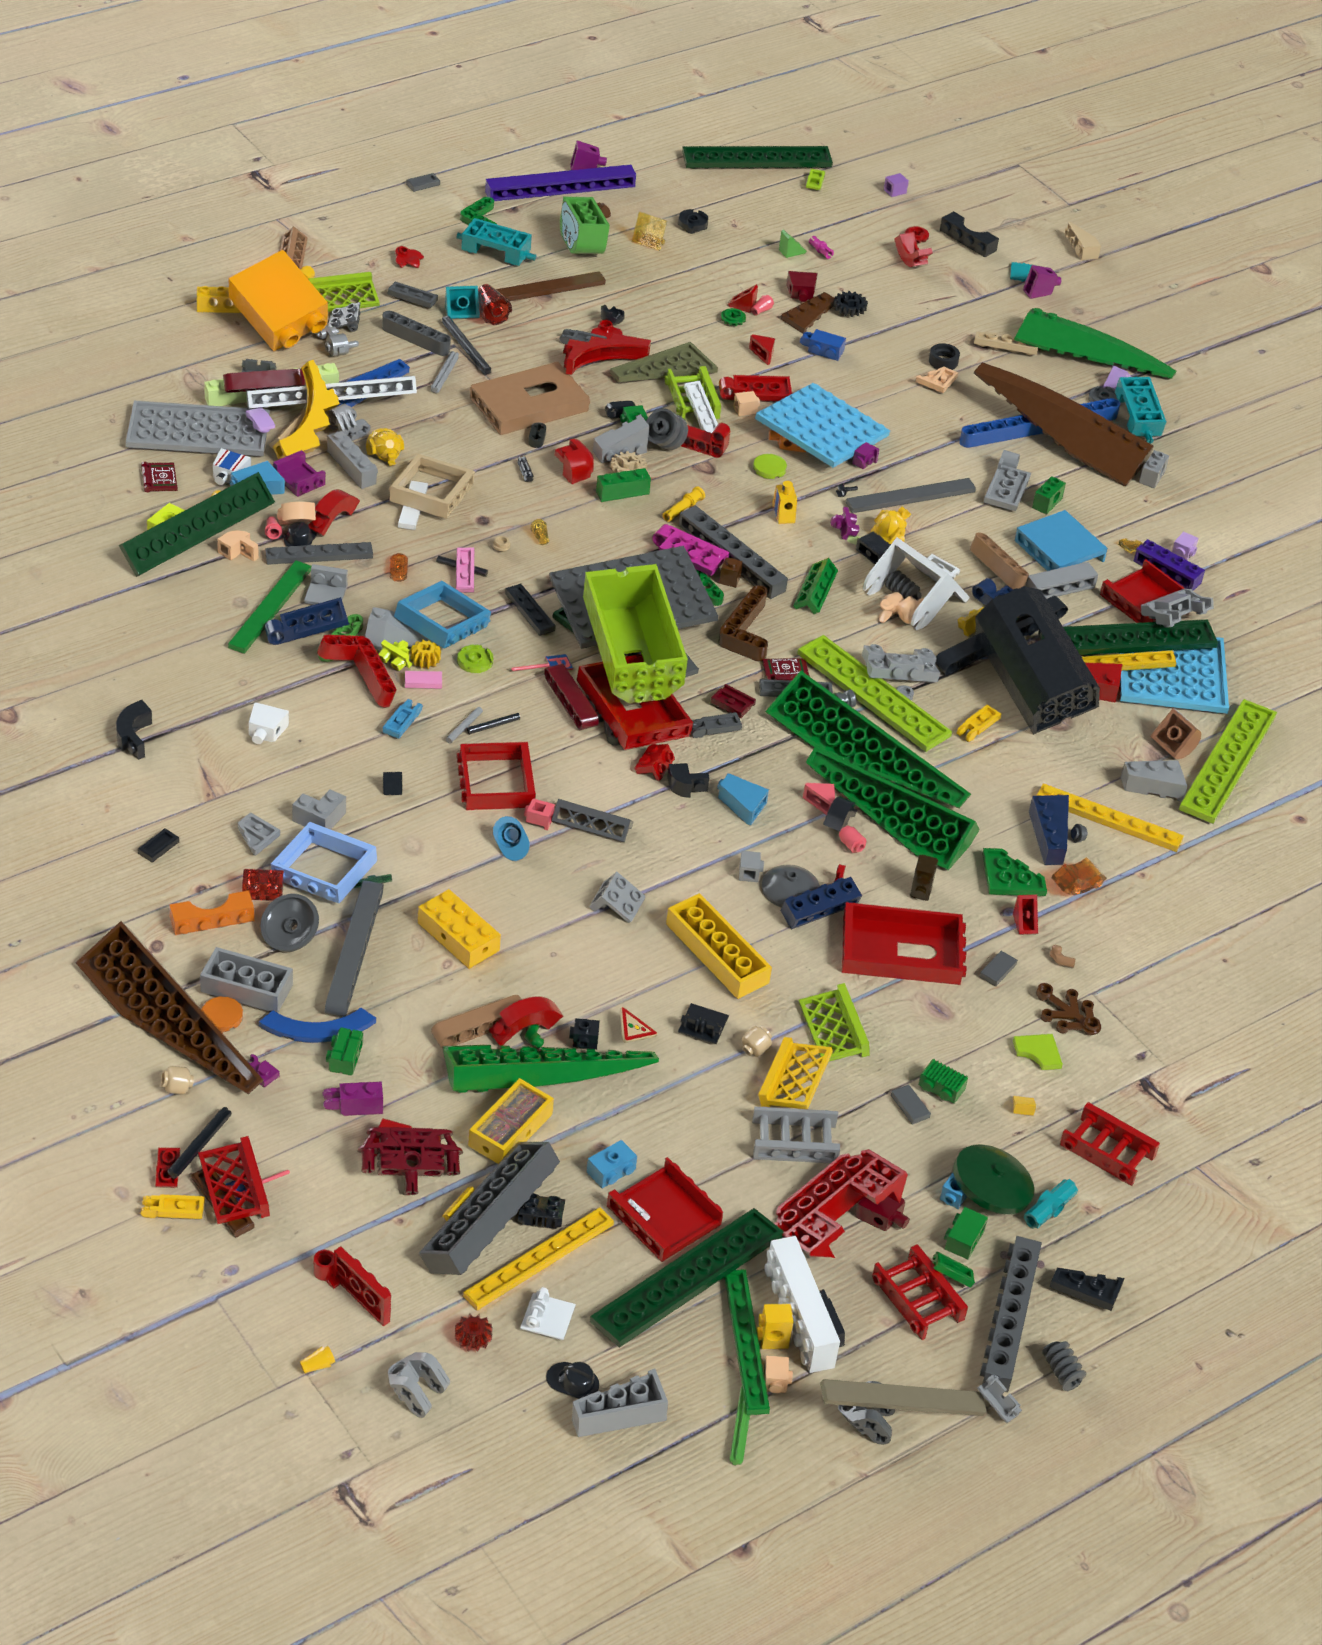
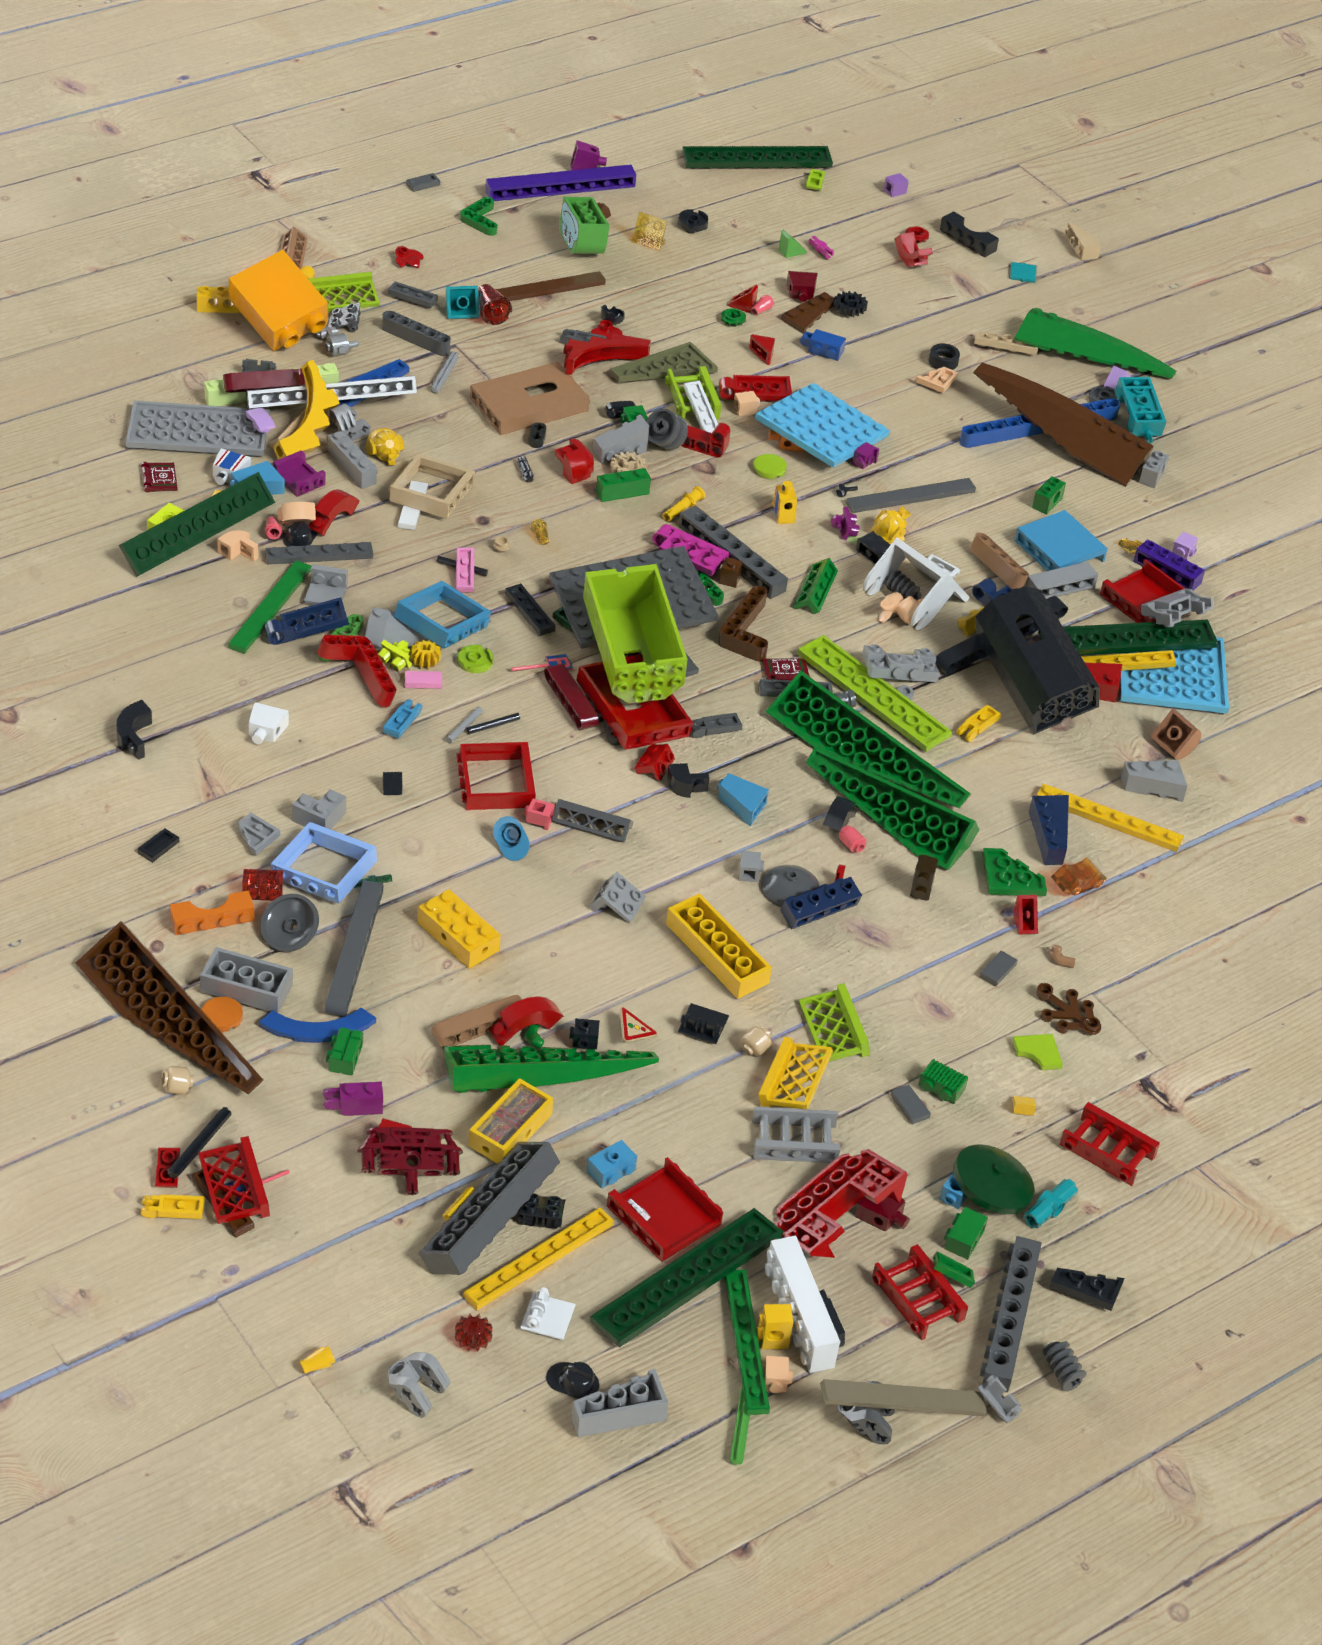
(265, 1070): magenta plate -> none
(344, 1270): red hinge -> none
(398, 567): clear orange plate -> none
(466, 345): black axle -> none
(513, 242): teal brick -> none
(733, 700): dark red plate -> none
(819, 795): coral slope -> none
(873, 937): red panel -> none
(1007, 475): light grey hinge -> none
(1041, 282): magenta torso -> none
(1079, 833): dark grey plate -> none
(1227, 761): lime plate -> none

